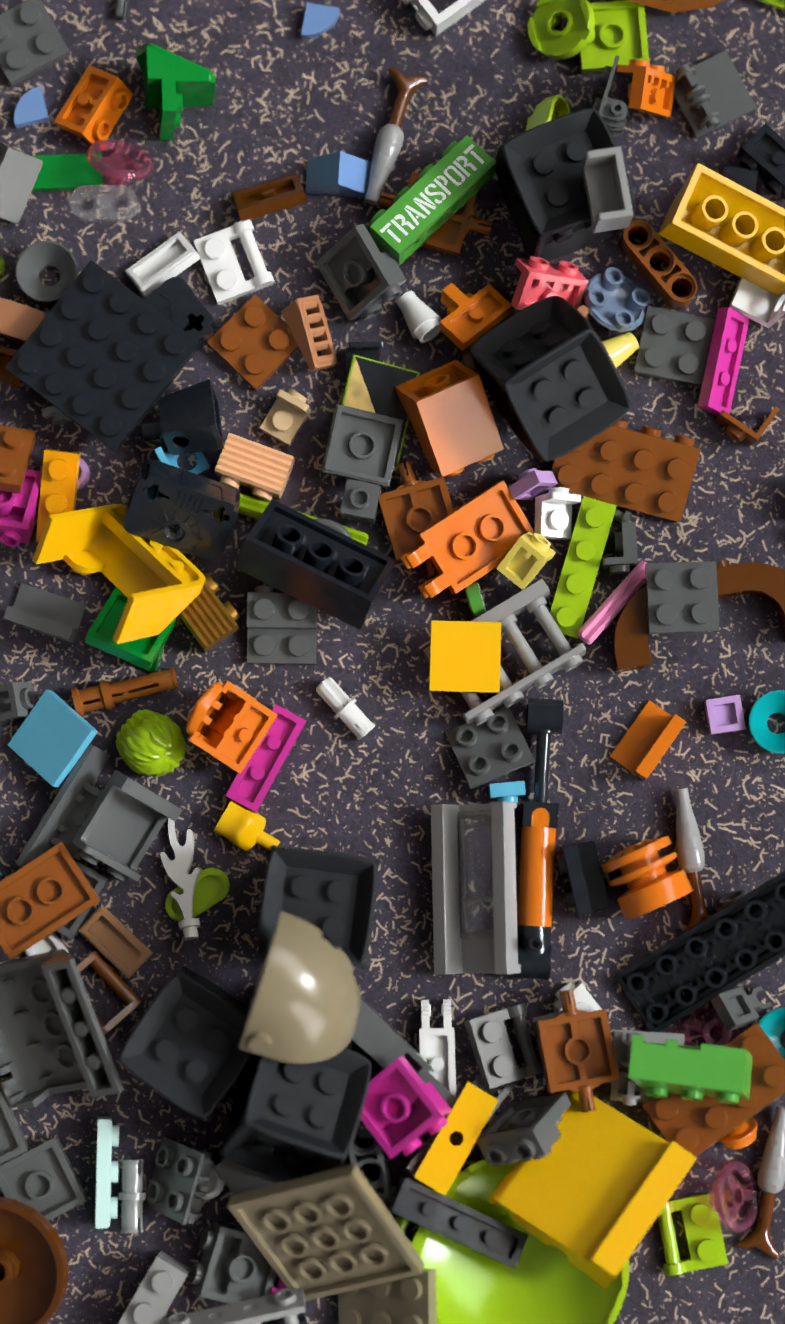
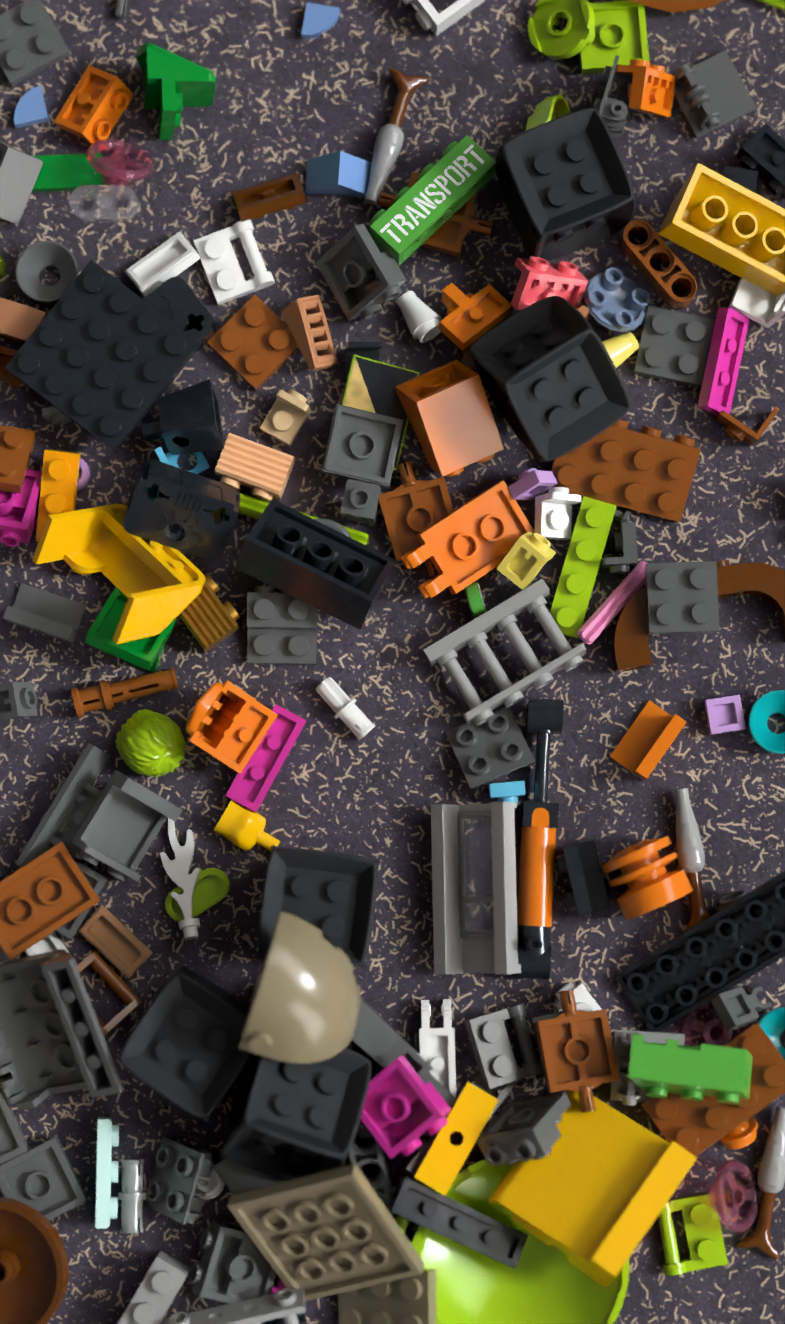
(52, 738): medium azure tile -> none
(465, 656): yellow tile -> none
(607, 189): light grey panel -> none

